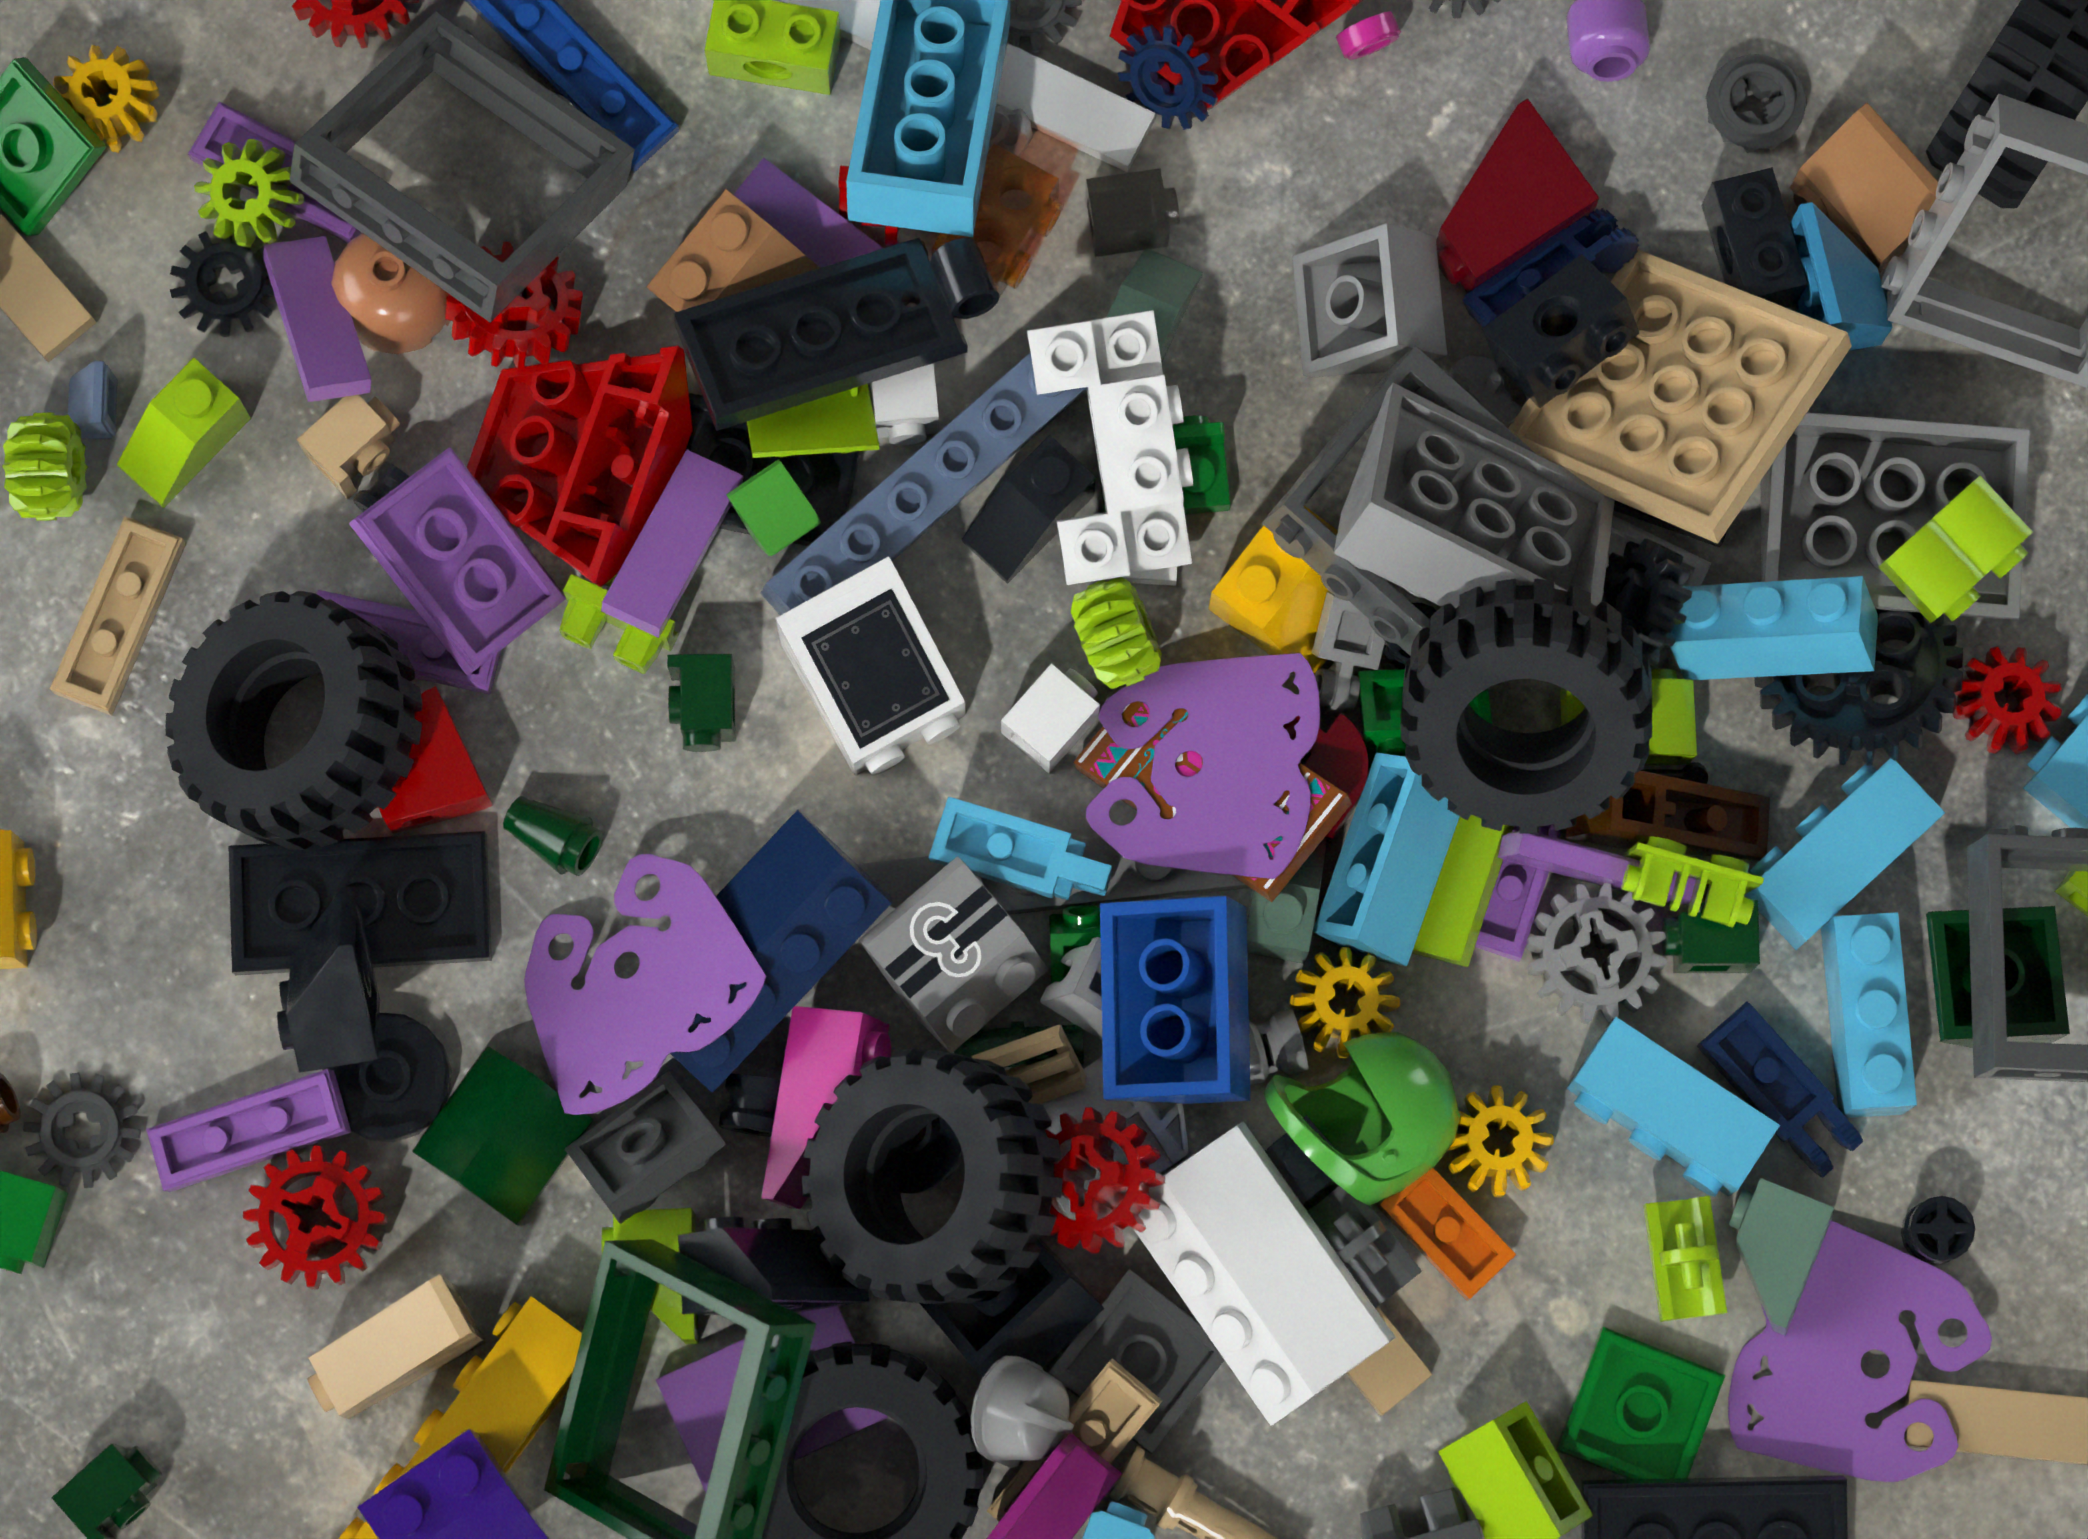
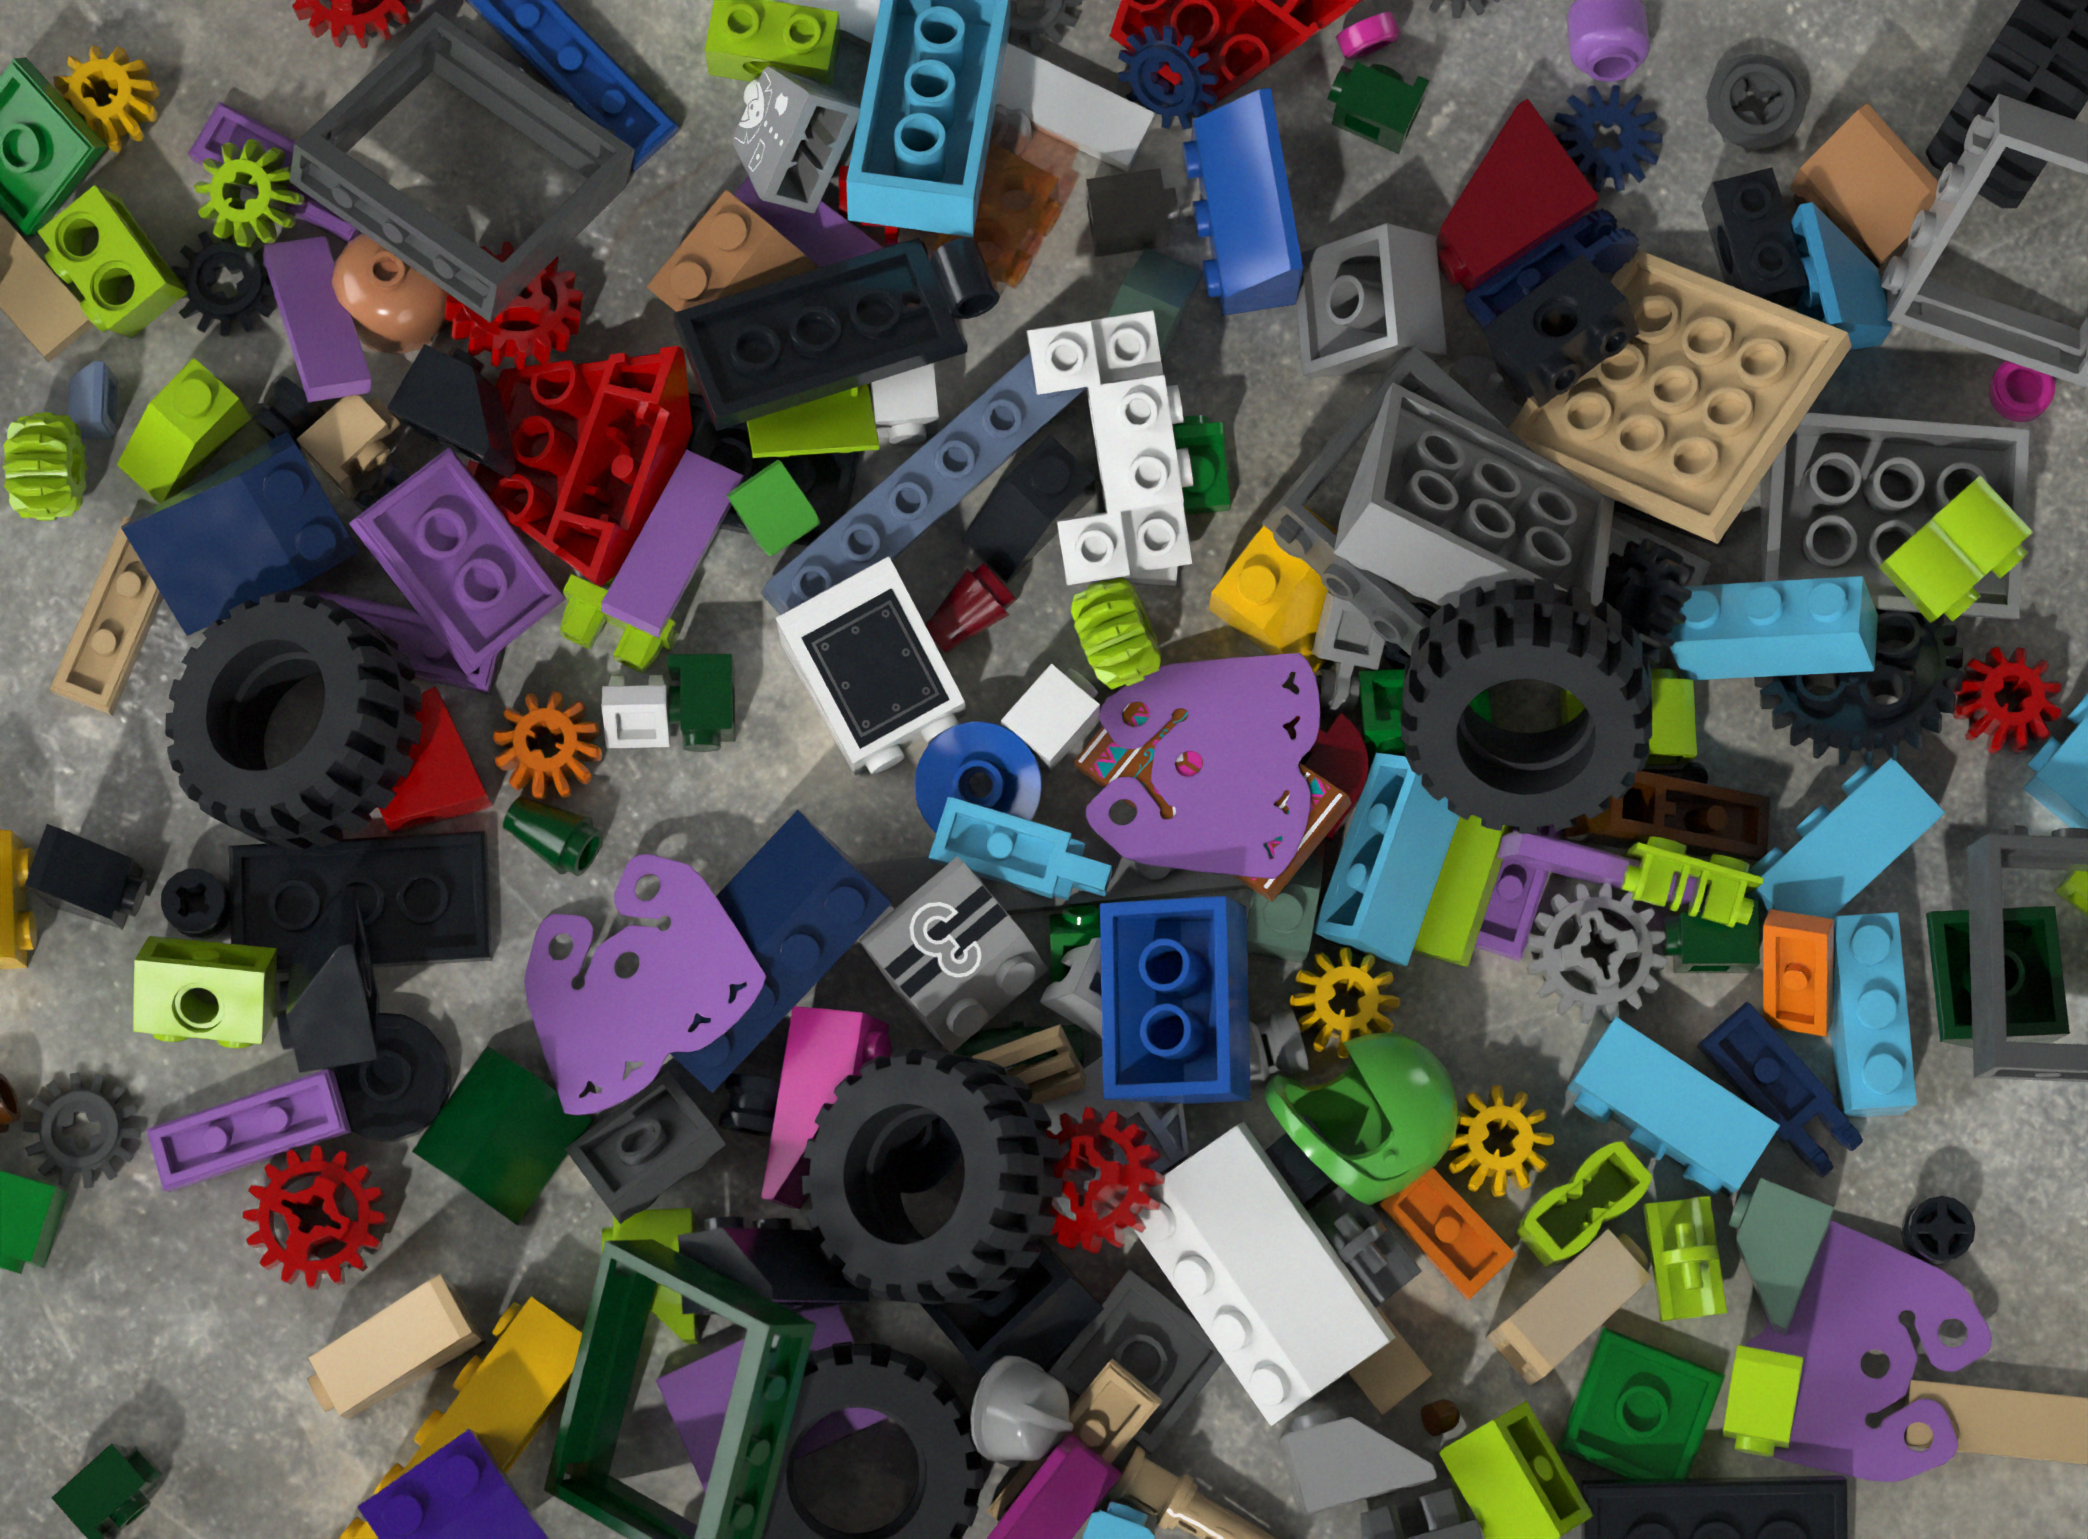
(86, 878): none -> black slope
(120, 253): none -> lime brick
(206, 912): none -> black wheel
(236, 975): none -> lime brick
(240, 535): none -> dark blue slope
(286, 411): none -> black wheel
(455, 407): none -> black slope
(562, 726): none -> orange gear
(636, 714): none -> white tile
(793, 136): none -> light grey torso
(969, 608): none -> dark red cone
(974, 748): none -> blue dish
(1244, 206): none -> blue slope
(1345, 1463): none -> light grey slope
(1376, 104): none -> dark green brick
(1440, 1417): none -> reddish brown piece
(1571, 1306): none -> tan slope
(1574, 1212): none -> lime brick
(1632, 139): none -> dark blue gear
(1762, 1400): none -> lime slope
(1798, 972): none -> orange plate
(2020, 392): none -> dark pink tile

